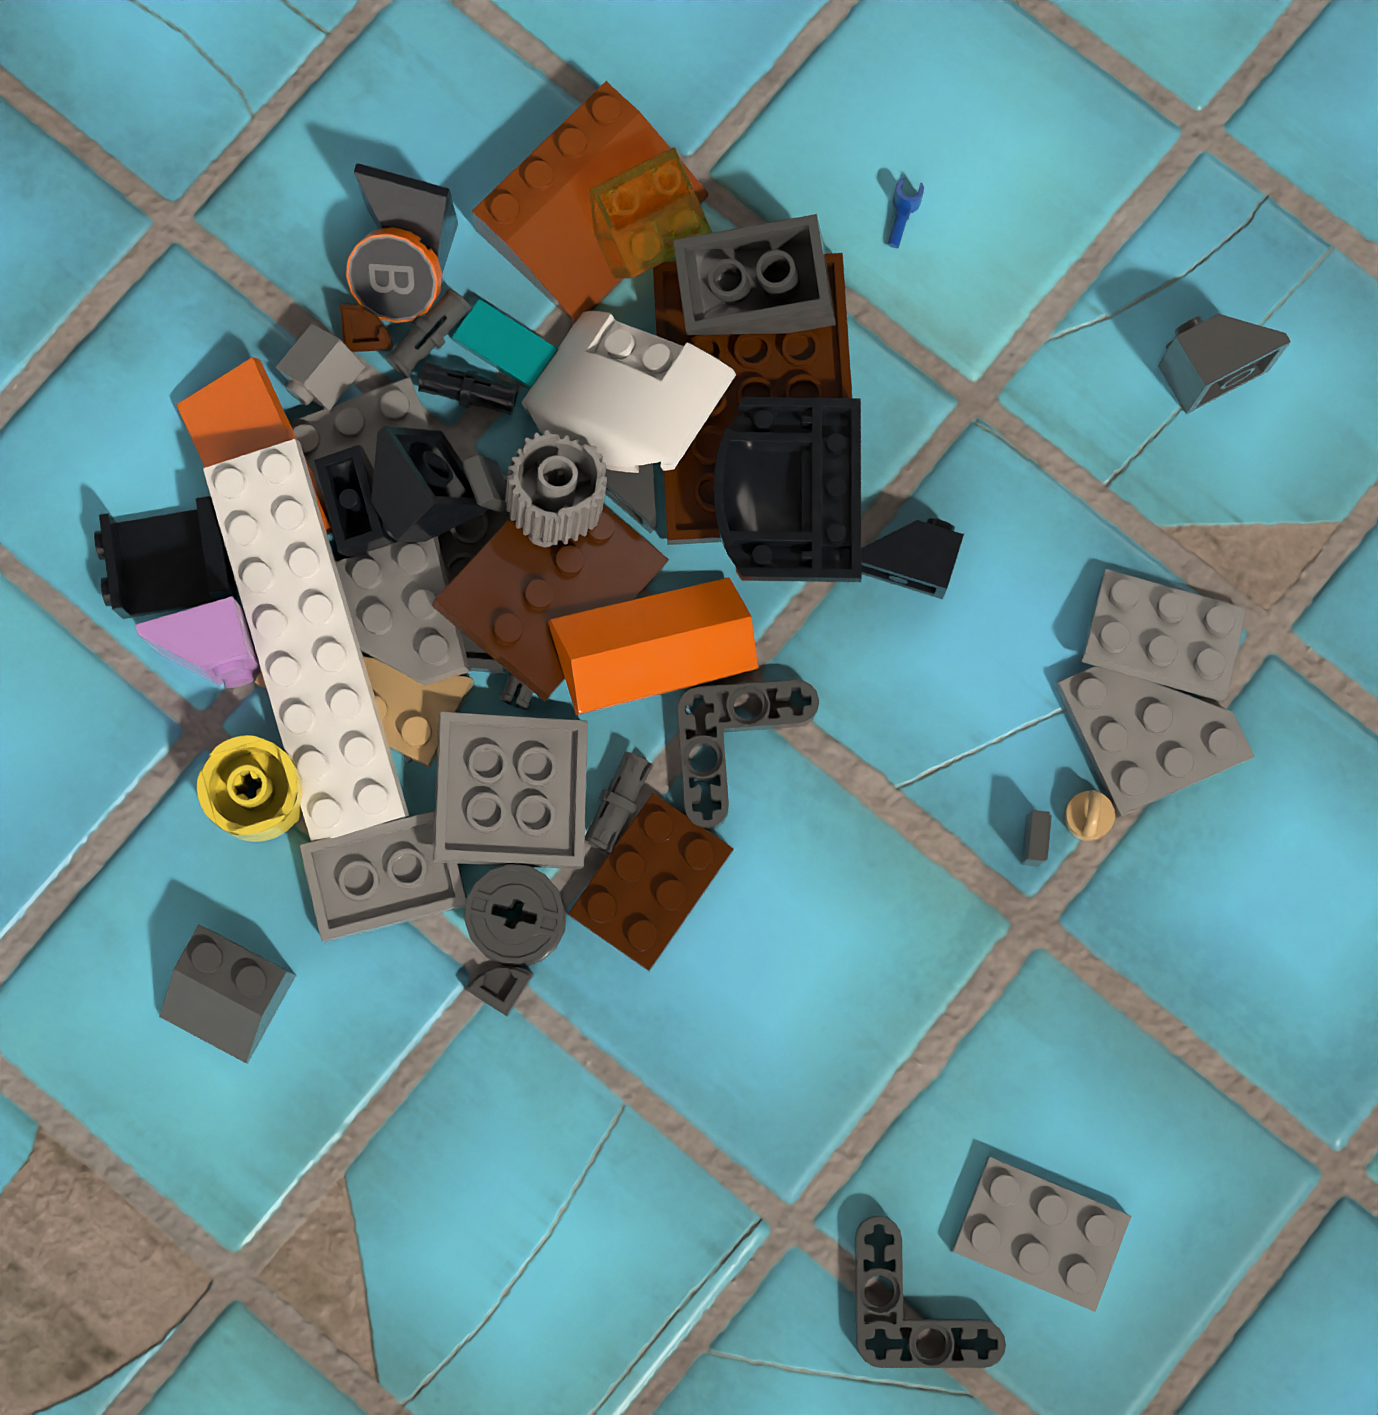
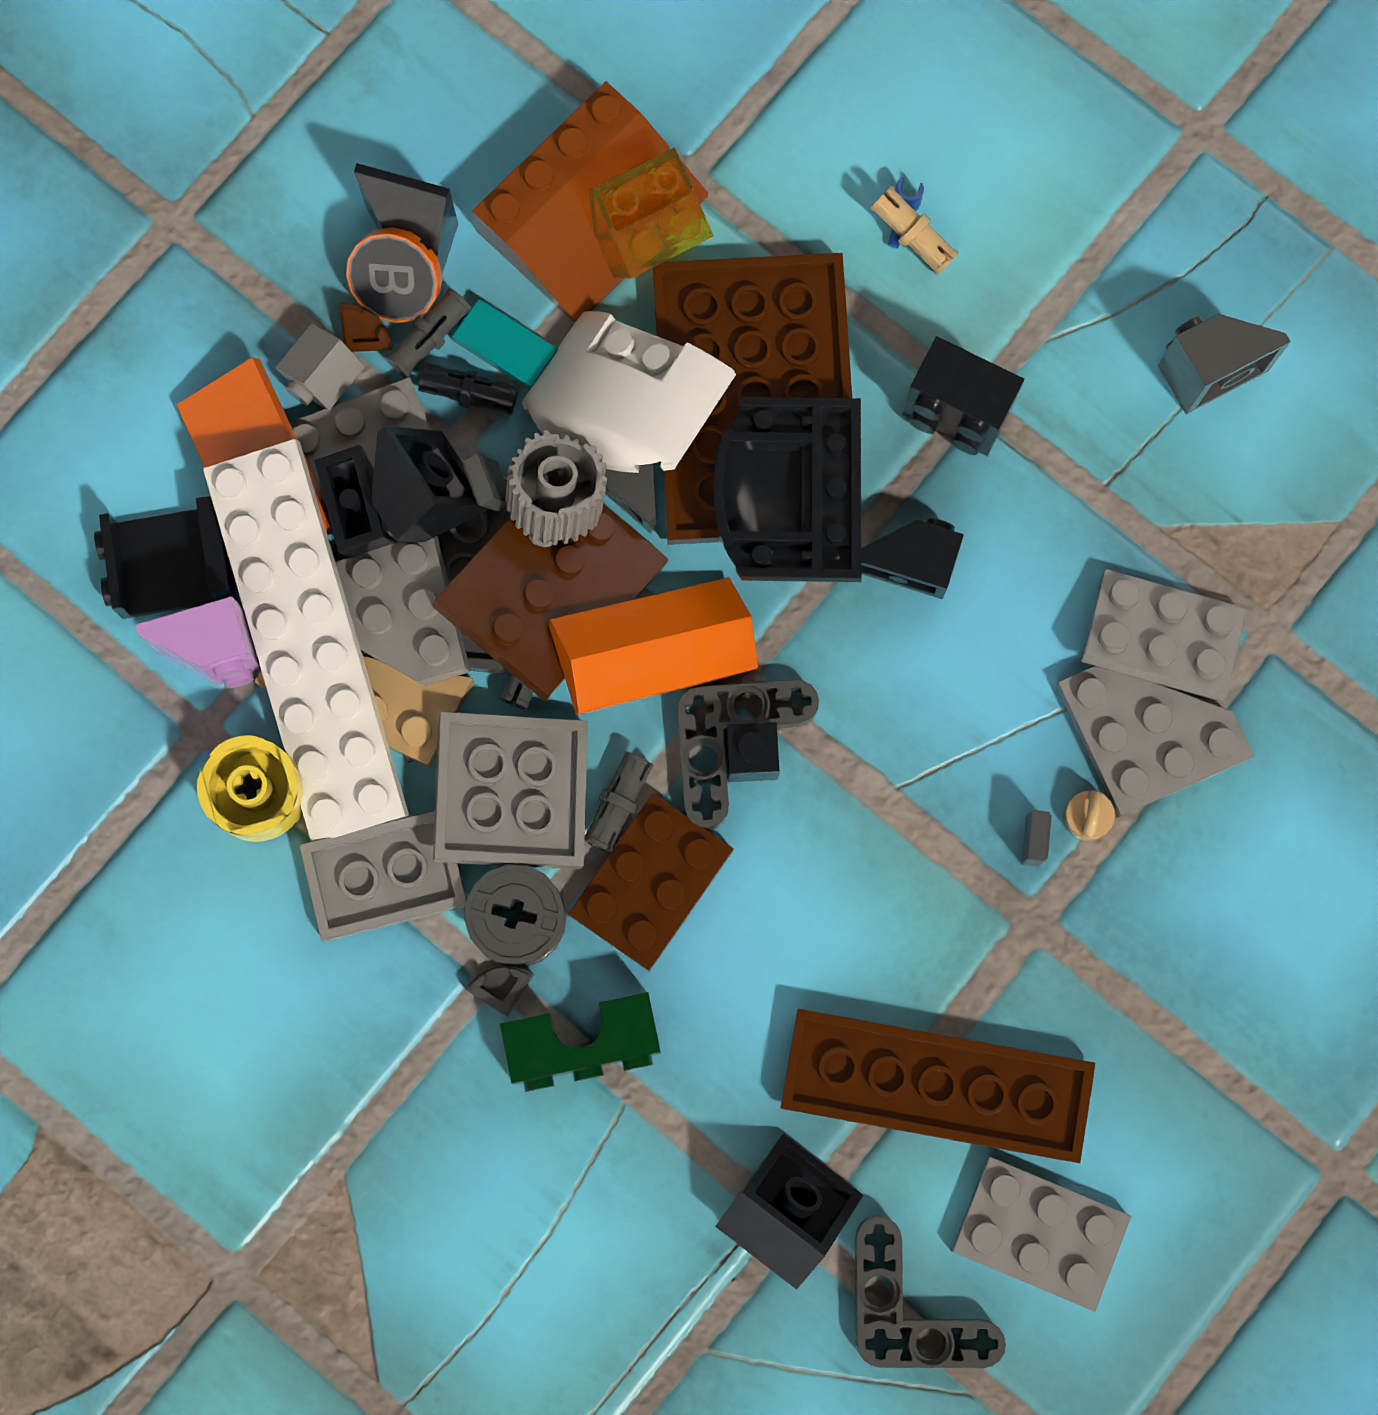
(224, 993): dark grey slope -> none
(538, 1055): none -> dark green arch
(752, 752): none -> black brick
(755, 279): dark grey slope -> none
(790, 1211): none -> black slope
(914, 230): none -> tan pin
(938, 1086): none -> reddish brown plate
(961, 397): none -> black brick

